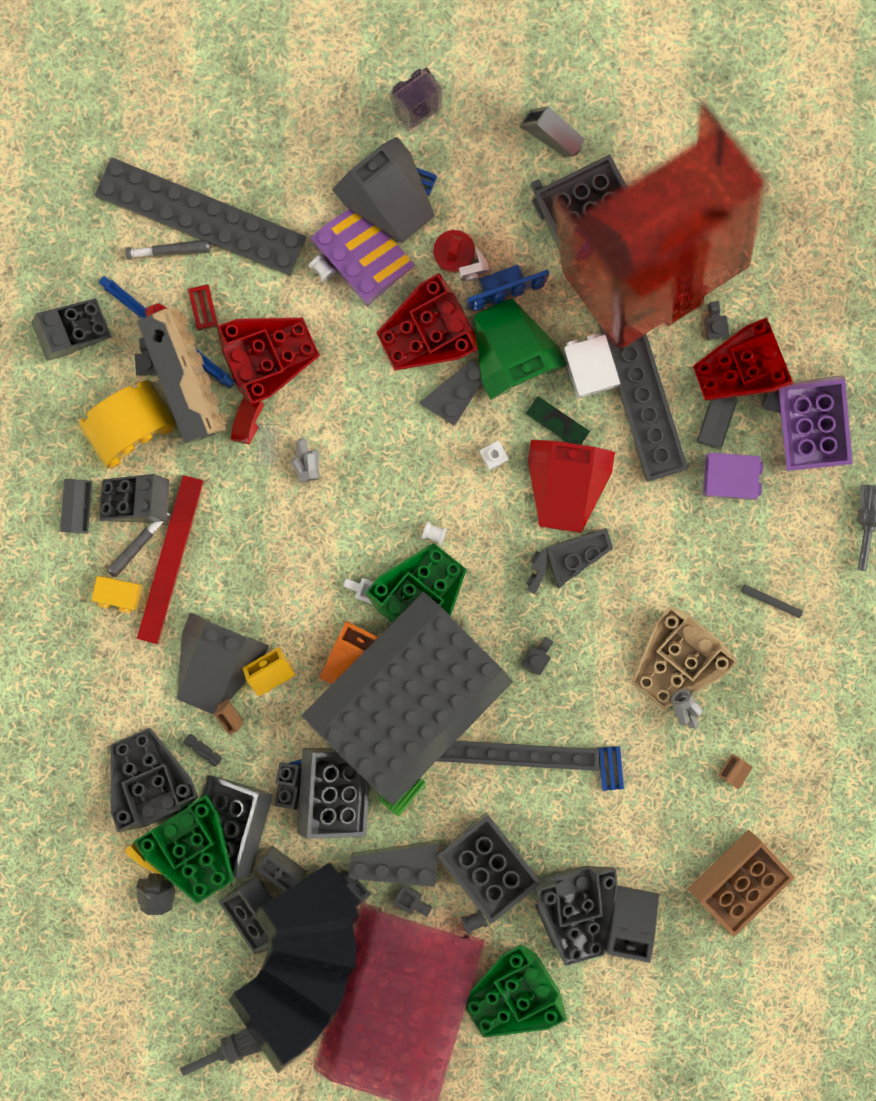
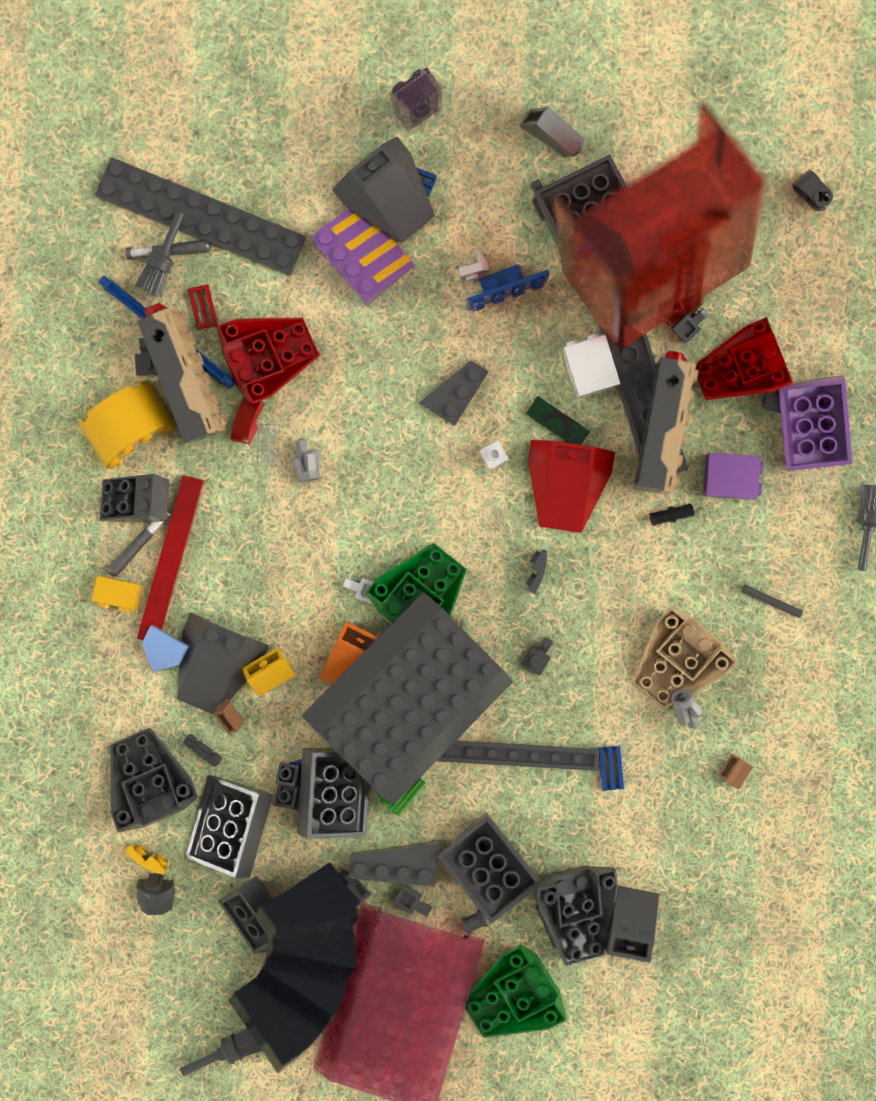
(70, 328): dark grey slope -> none
(76, 506): dark grey piece -> none
(159, 262): none -> dark grey piece
(163, 649): none -> light blue slope
(190, 850): green wedge -> none
(280, 869): dark grey hinge -> none
(322, 268): white bush -> none
(427, 328): red wedge -> none
(434, 533): white bush -> none
(453, 250): red tile -> none
(512, 348): green wedge -> none
(576, 554): dark grey wing -> none
(666, 424): none -> dark grey piece
(671, 514): none -> black pin
(688, 326): none -> dark grey plate
(716, 325): dark grey plate -> none
(717, 422): dark grey piece -> none
(741, 883): medium nougat slope -> none
(811, 188): none -> dark grey piece

